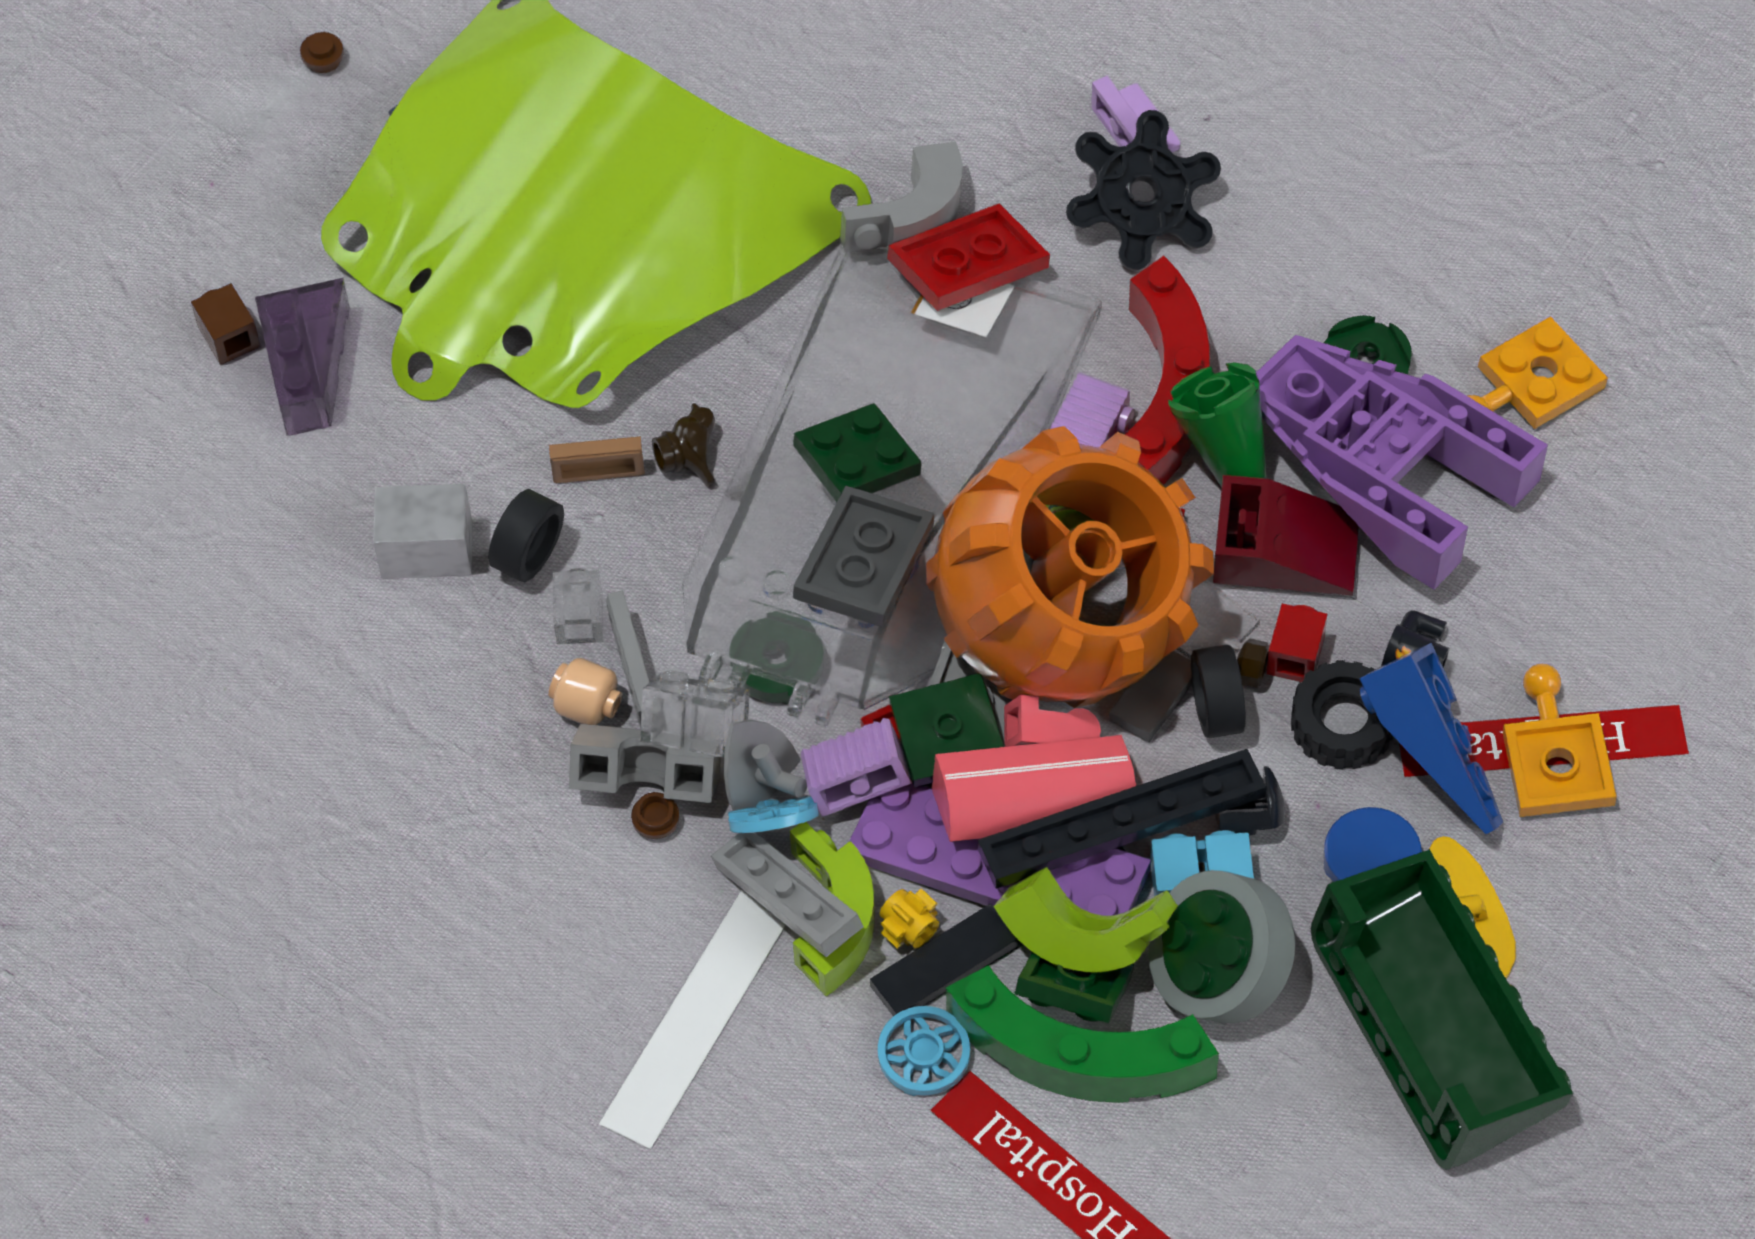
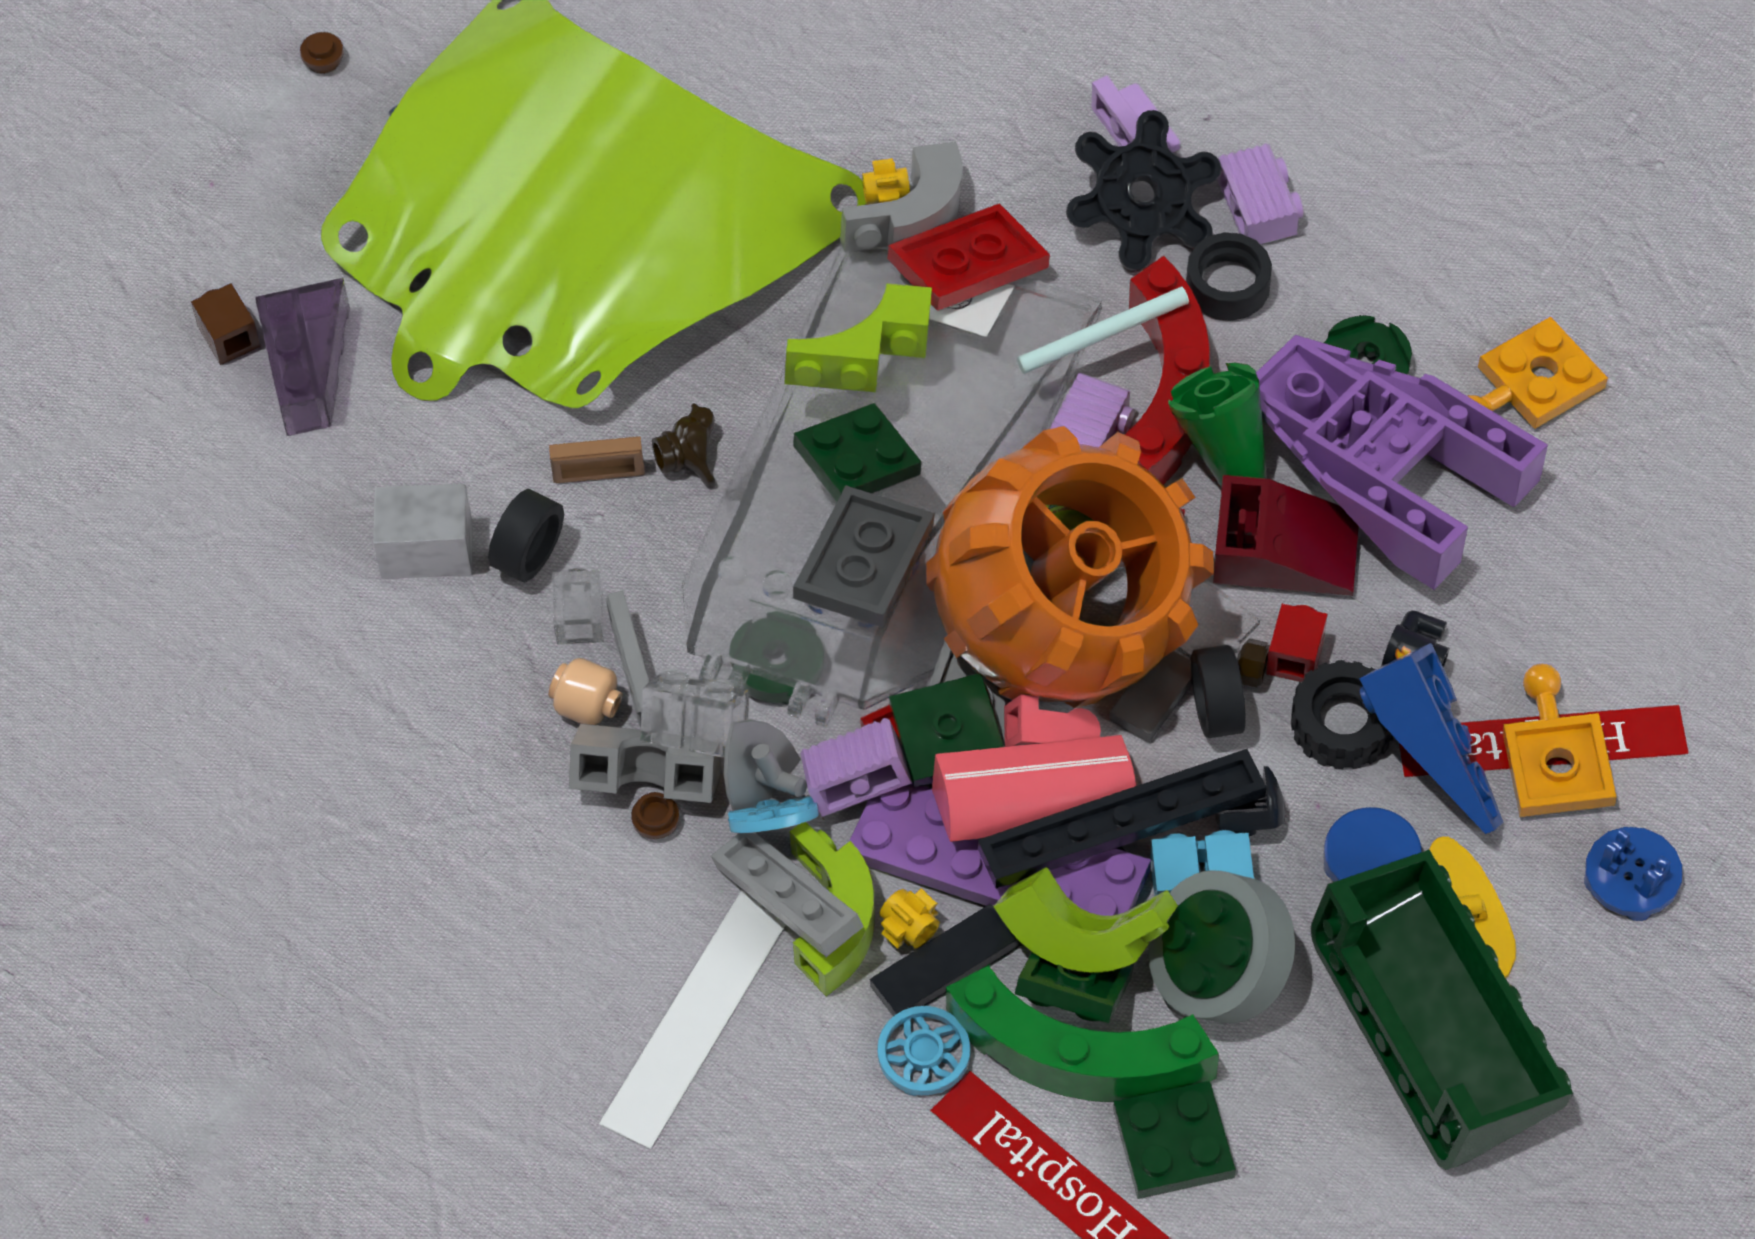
(852, 356): none -> lime arch
(885, 182): none -> yellow gear
(1102, 330): none -> light aqua bar
(1174, 1139): none -> dark green plate
(1231, 248): none -> black tyre
(1259, 195): none -> lavender brick
(1651, 885): none -> blue plate

